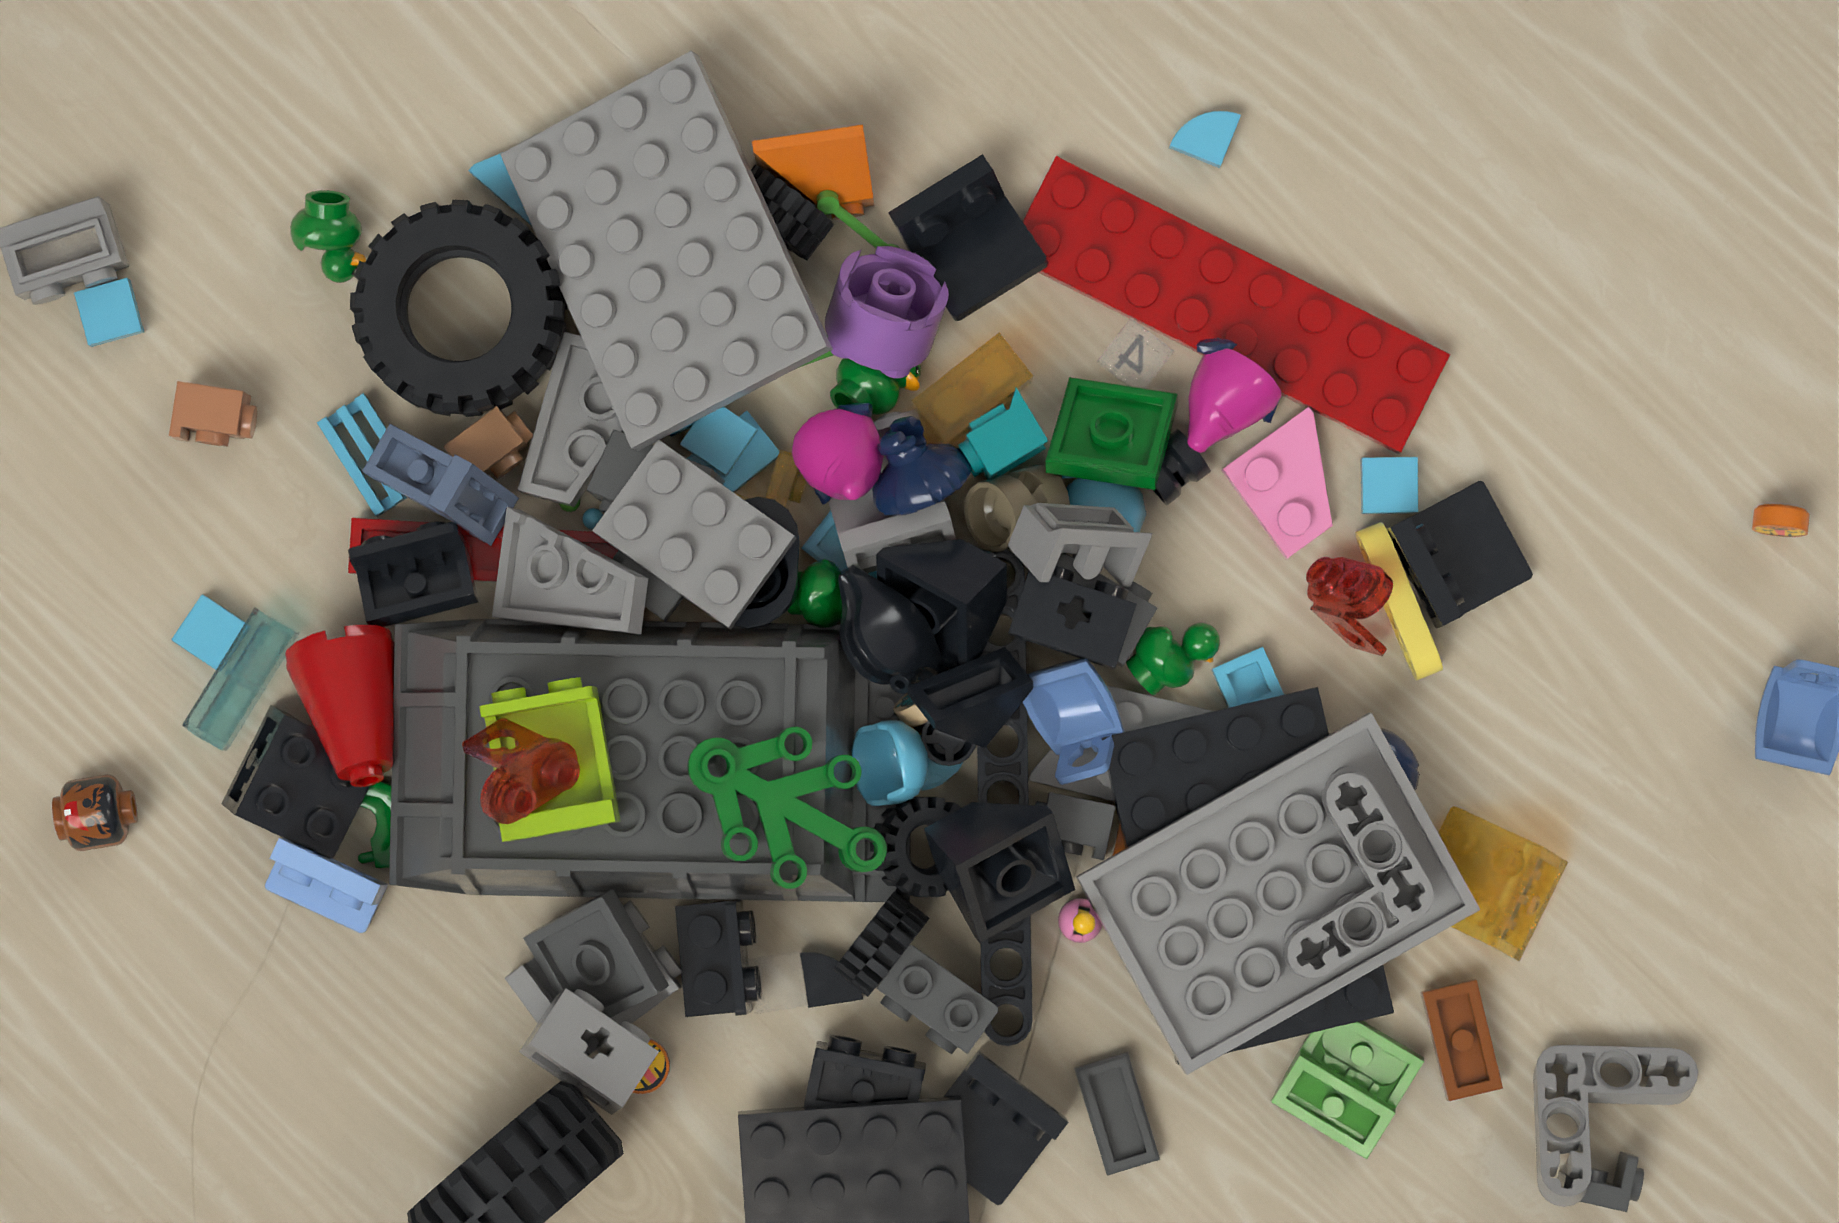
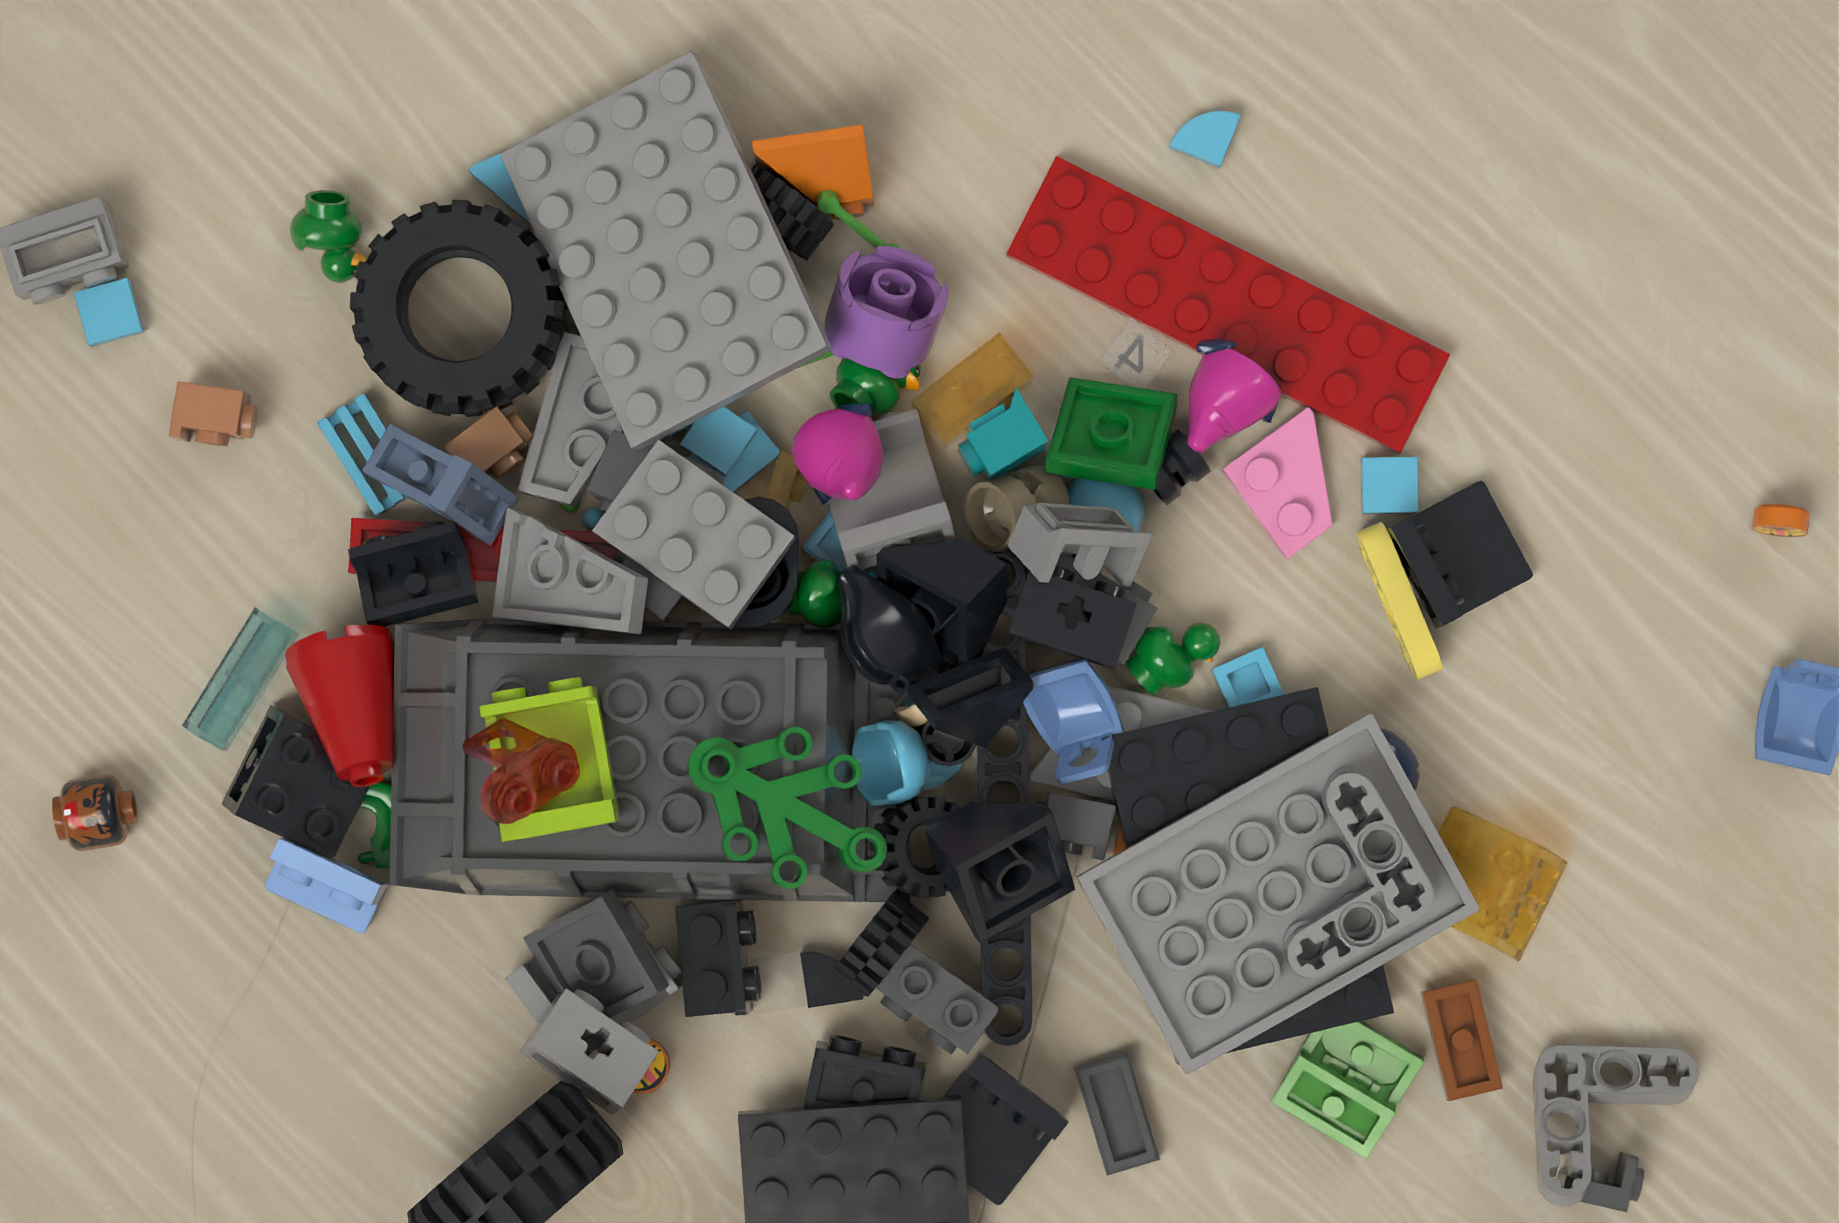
(208, 631): medium azure tile -> none
(916, 471): dark blue hair -> none
(969, 237): black bracket -> none
(1078, 920): bright pink hinge -> none
(1347, 592): clear red bracket -> none

